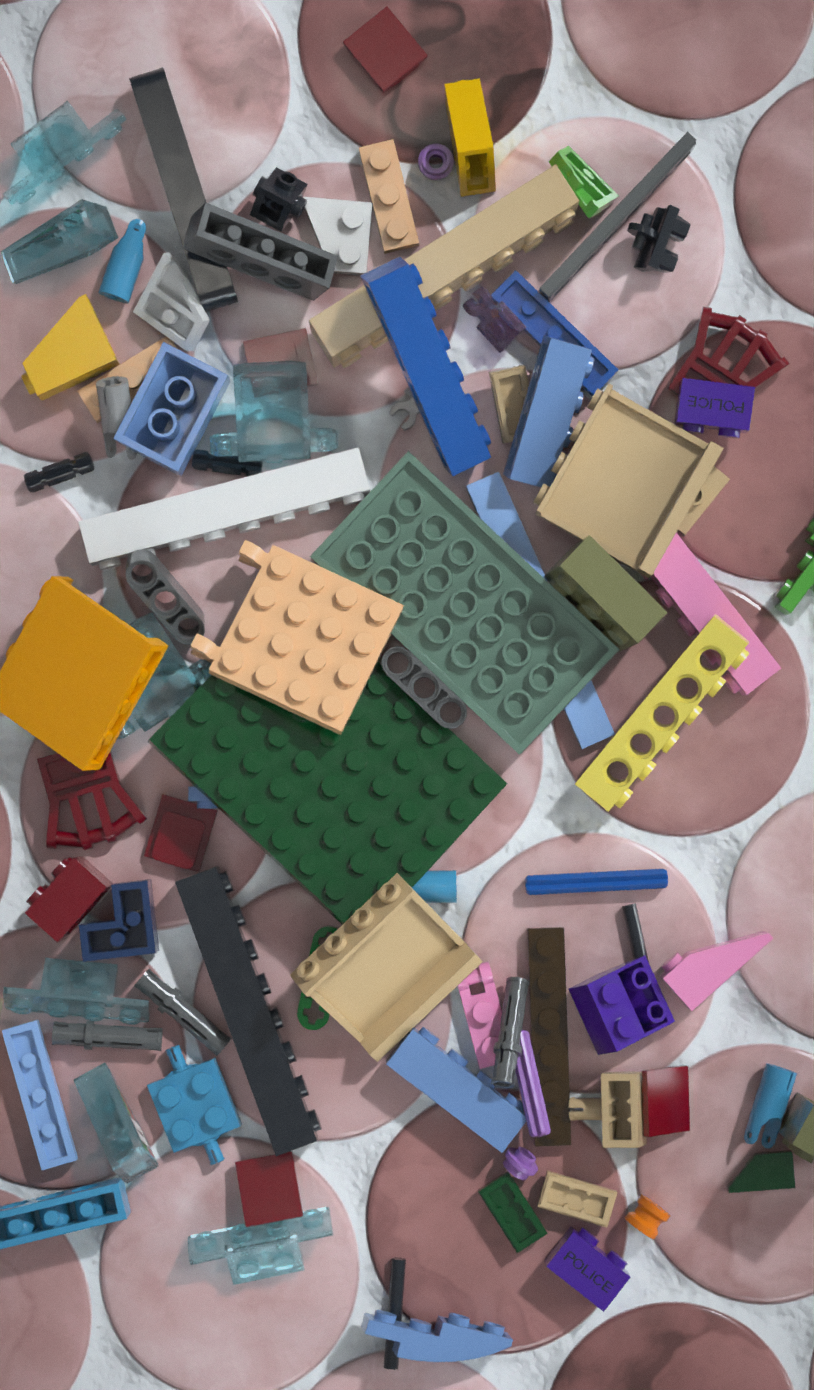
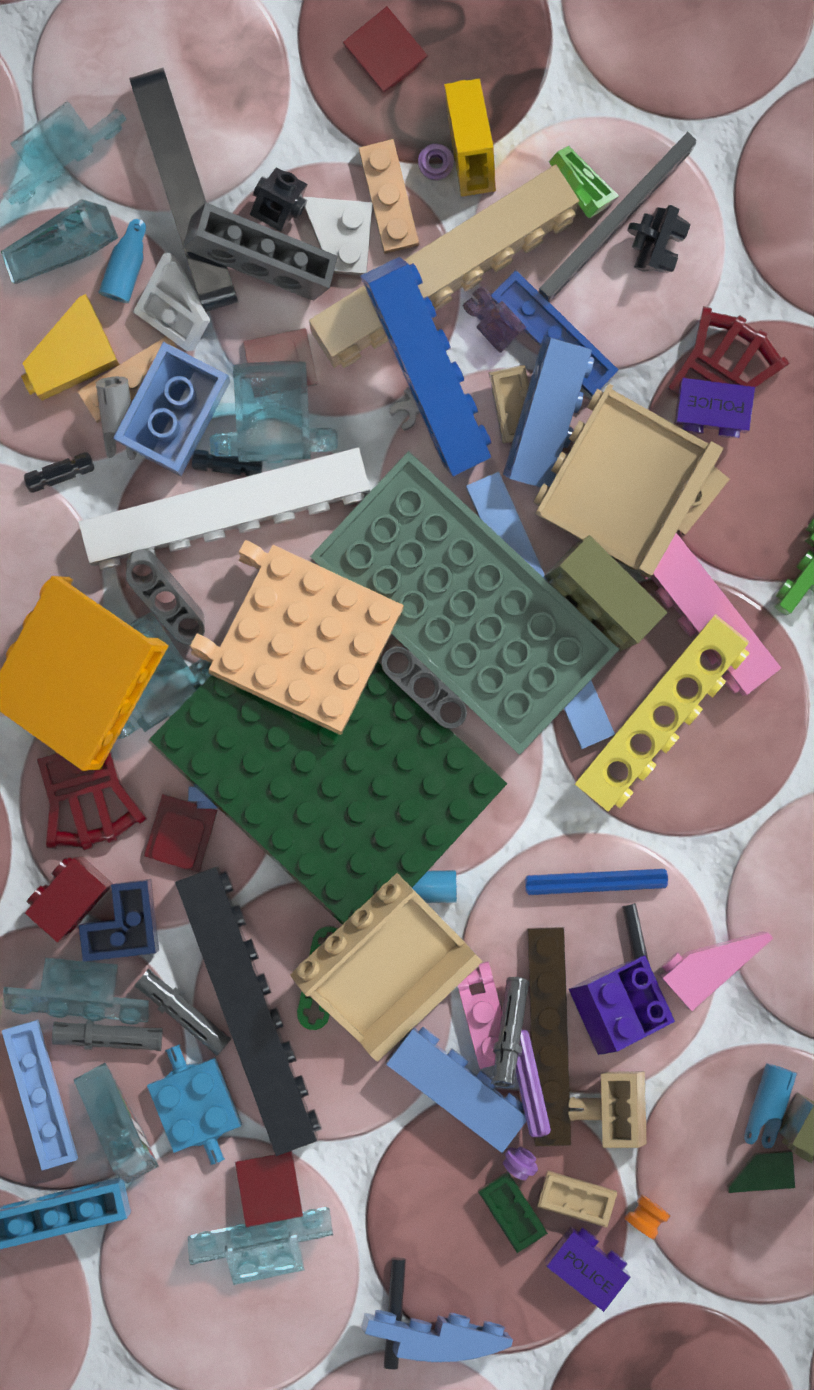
(666, 1100): dark red piece -> none

